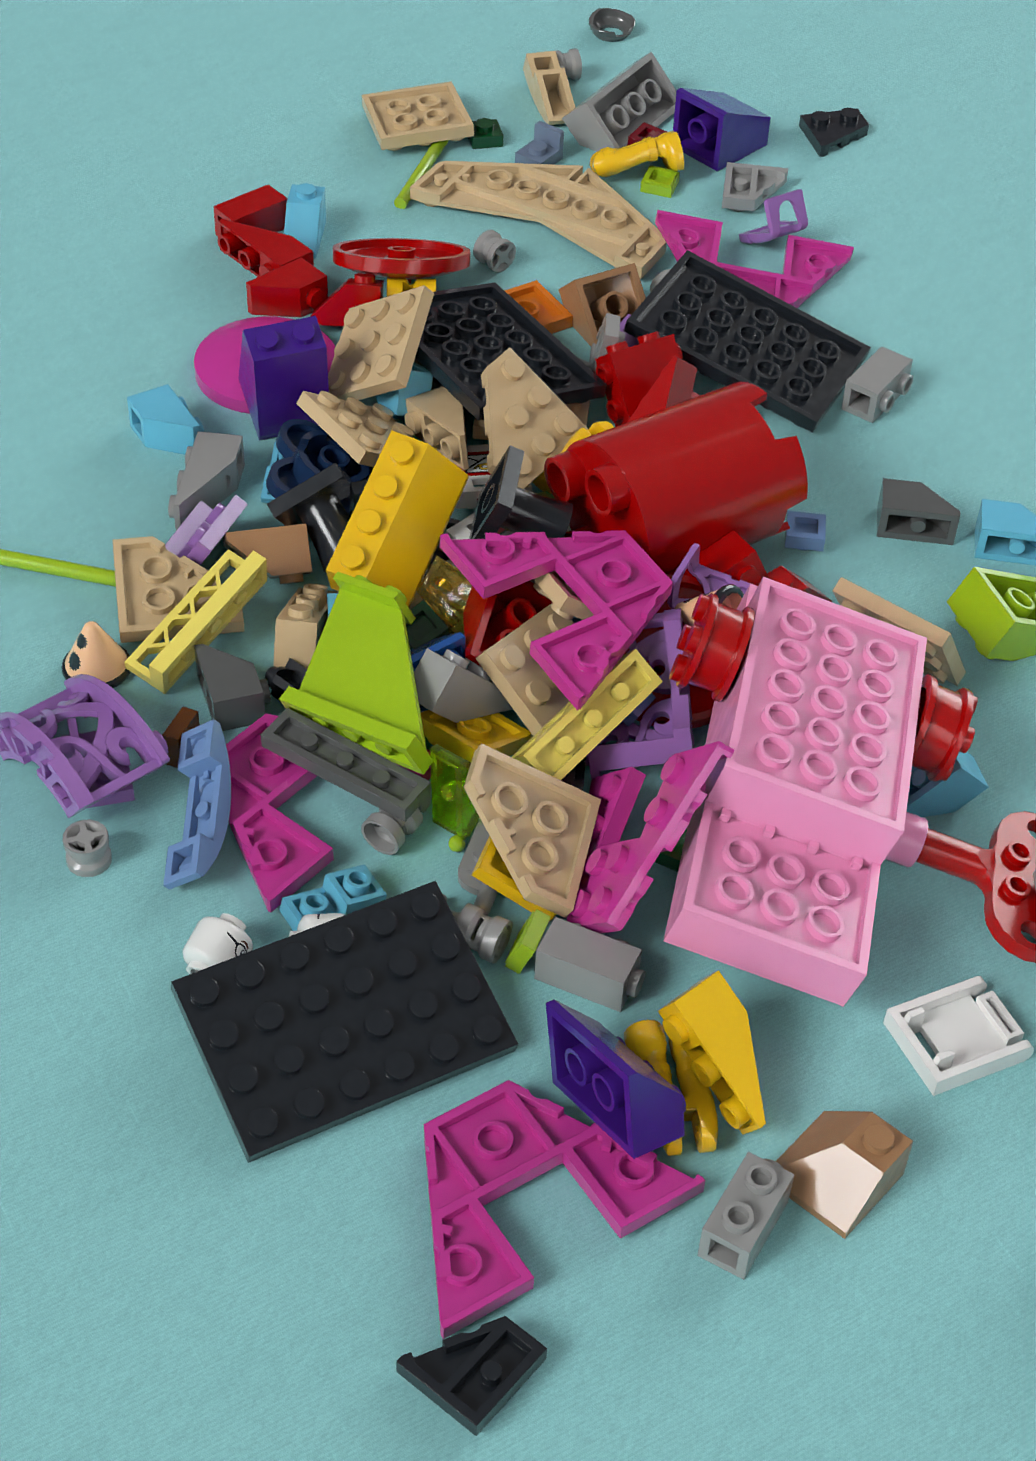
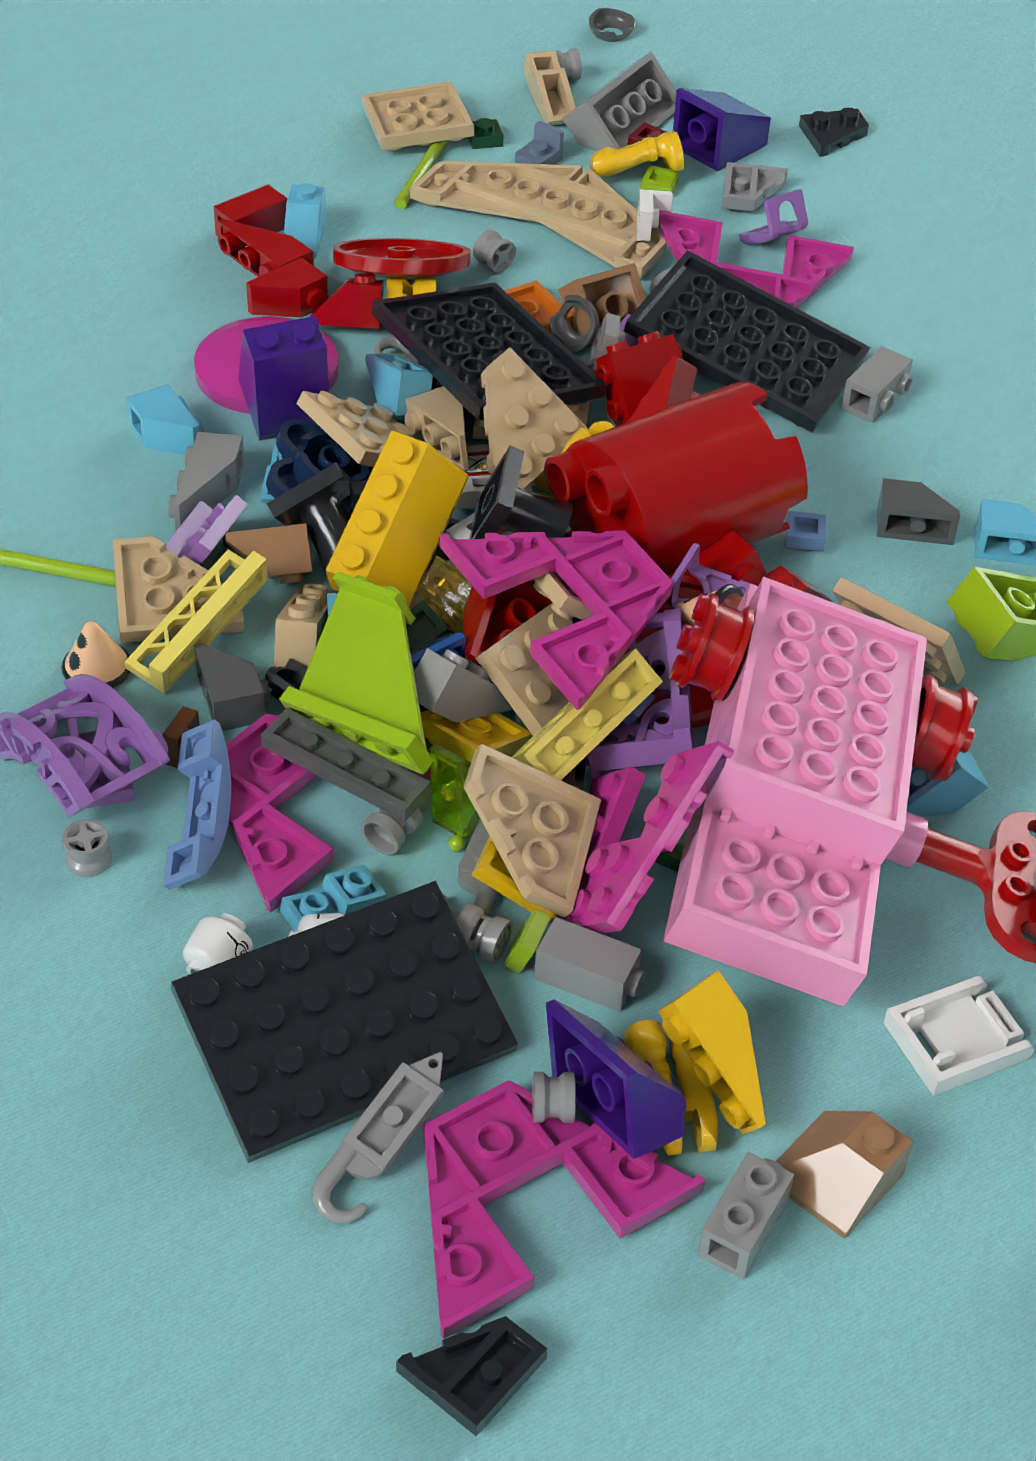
(379, 345): tan plate -> none
(381, 1133): none -> light grey plate
(553, 1097): none -> light grey wheel
(562, 329): none -> dark grey piece
(648, 211): none -> white bracket

